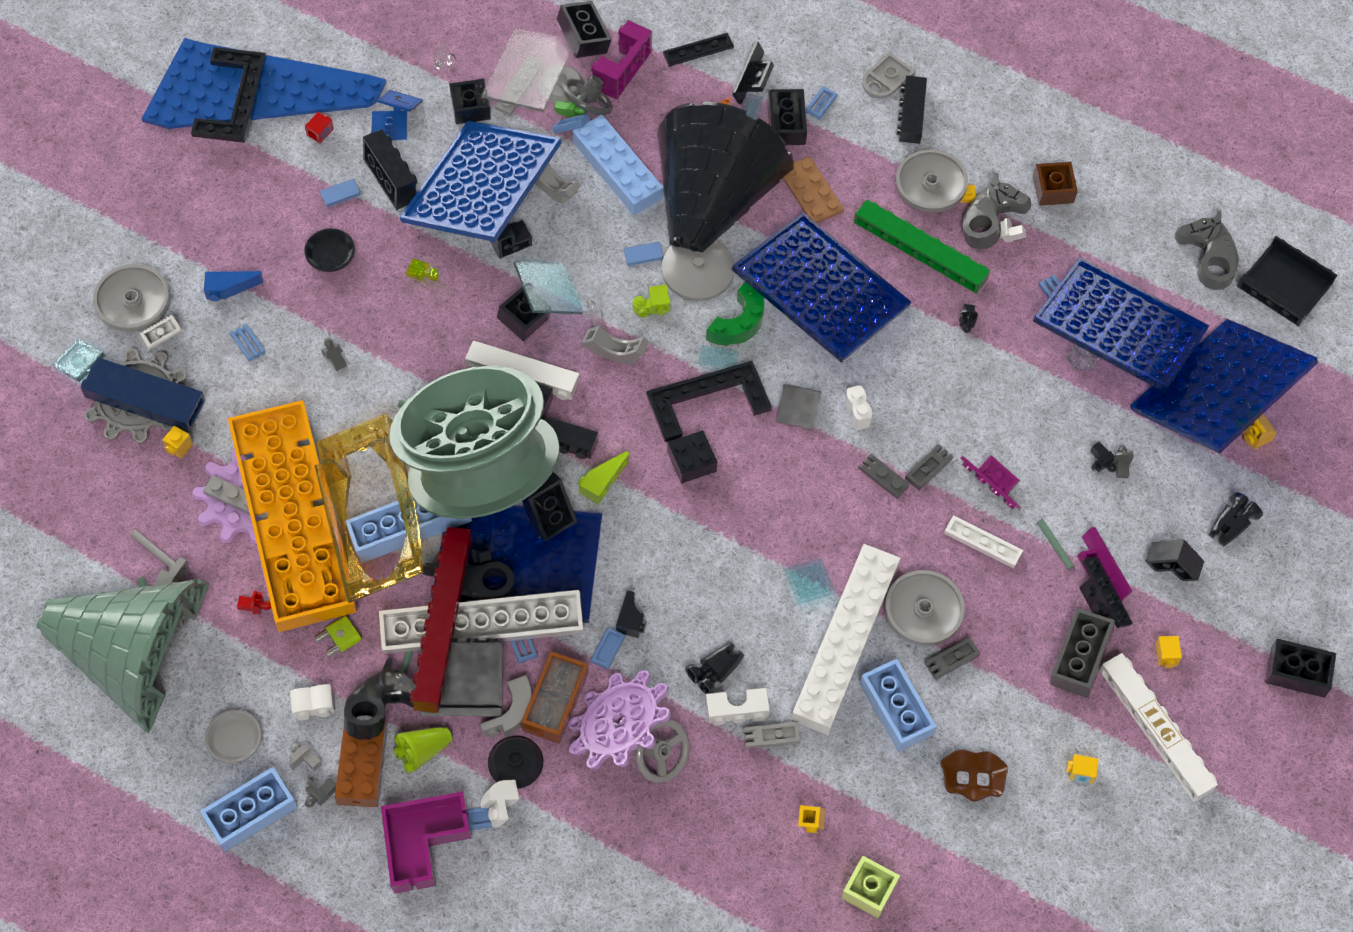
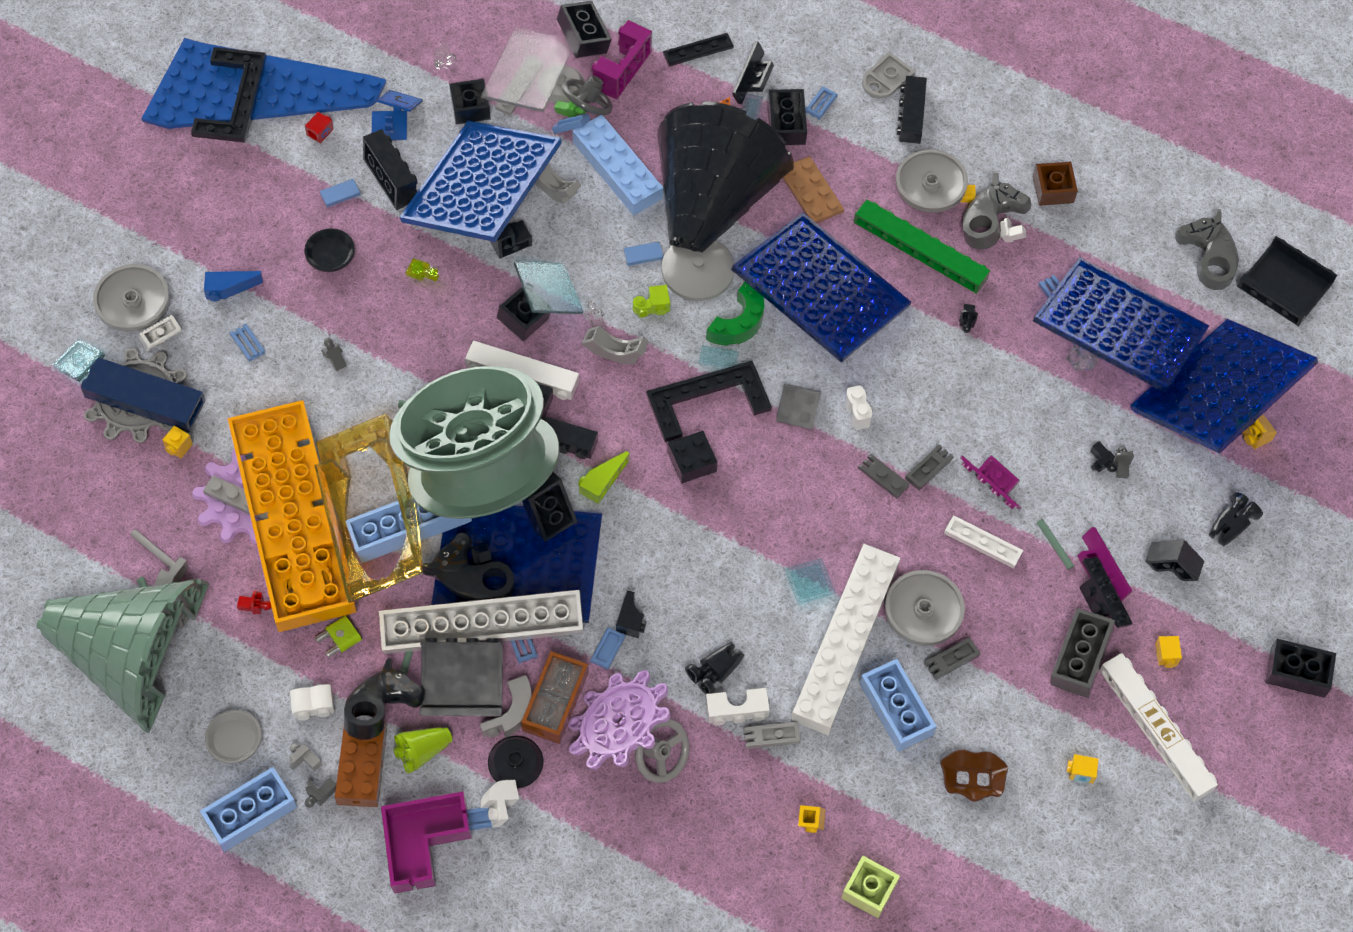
(441, 621): dark red brick -> none

